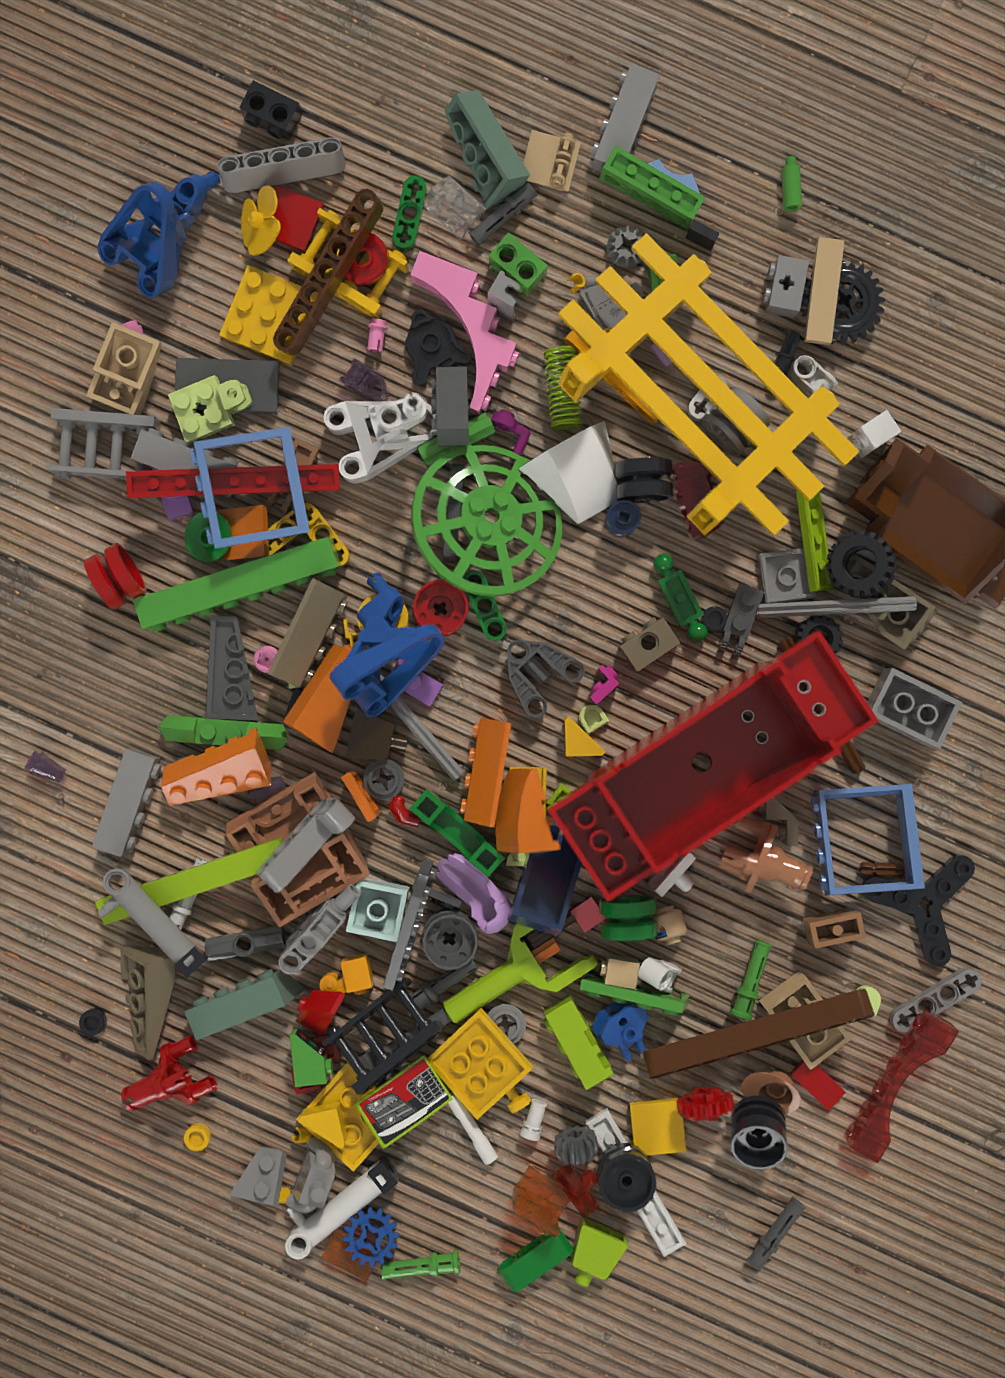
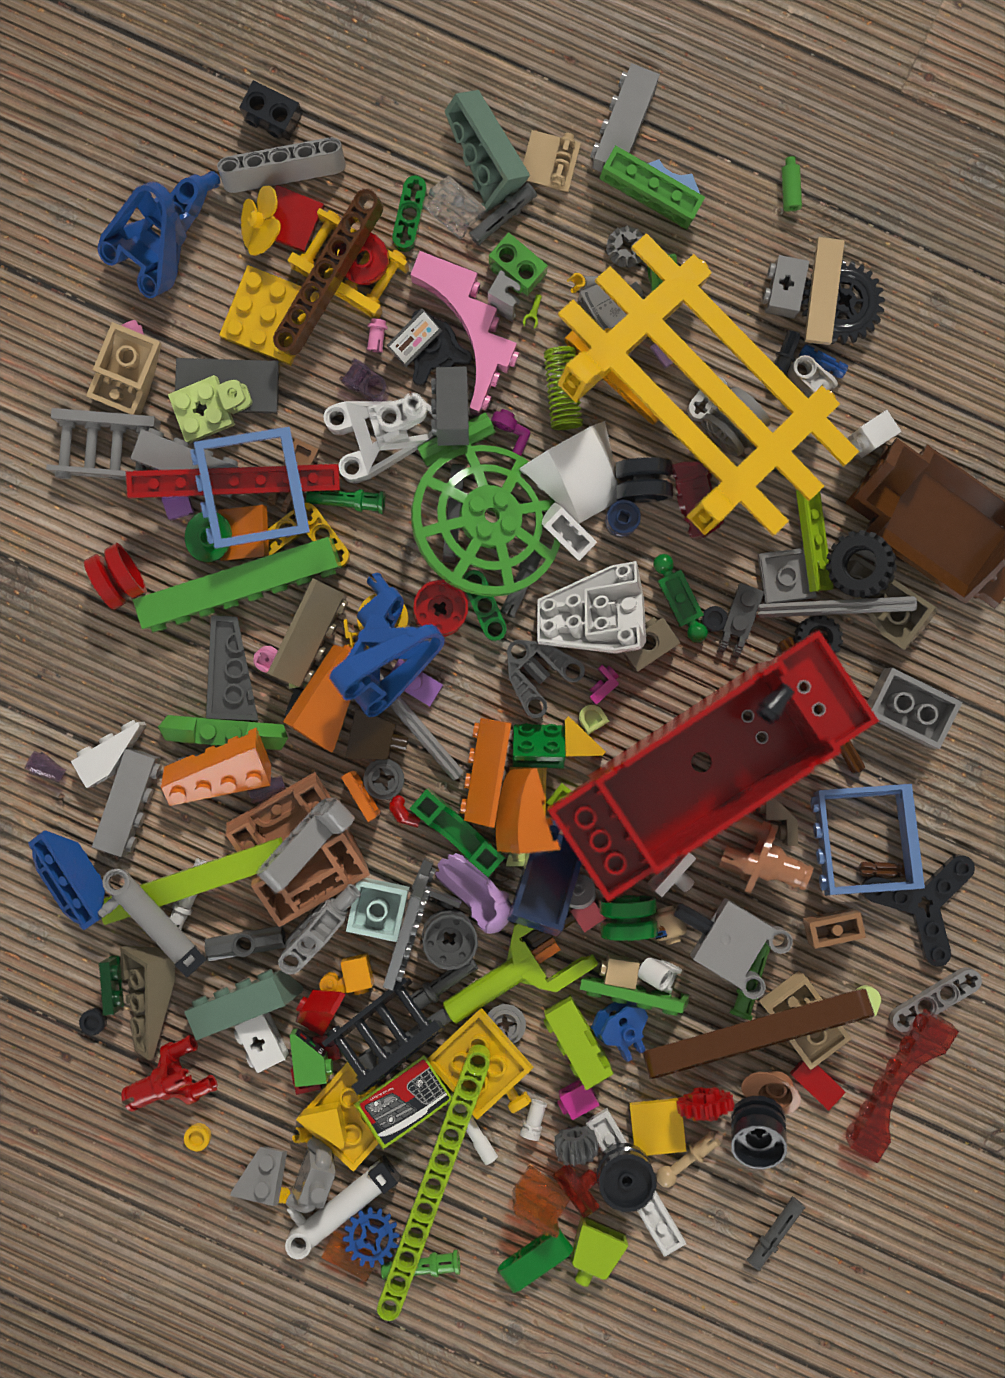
(69, 877): none -> blue wedge
(104, 760): none -> white slope
(111, 985): none -> dark green plate
(261, 1055): none -> white brick
(358, 500): none -> green pin
(414, 338): none -> slope
(429, 1193): none -> lime beam
(526, 568): none -> dark grey pin
(533, 312): none -> lime hand
(538, 746): none -> green bracket
(567, 531): none -> white brick
(576, 1099): none -> dark pink brick
(584, 893): none -> light grey wheel
(596, 612): none -> white wedge
(667, 1175): none -> tan pin
(702, 235): black piece -> none
(732, 942): none -> light grey piece
(774, 705): none -> black cone
(825, 361): none -> blue axle

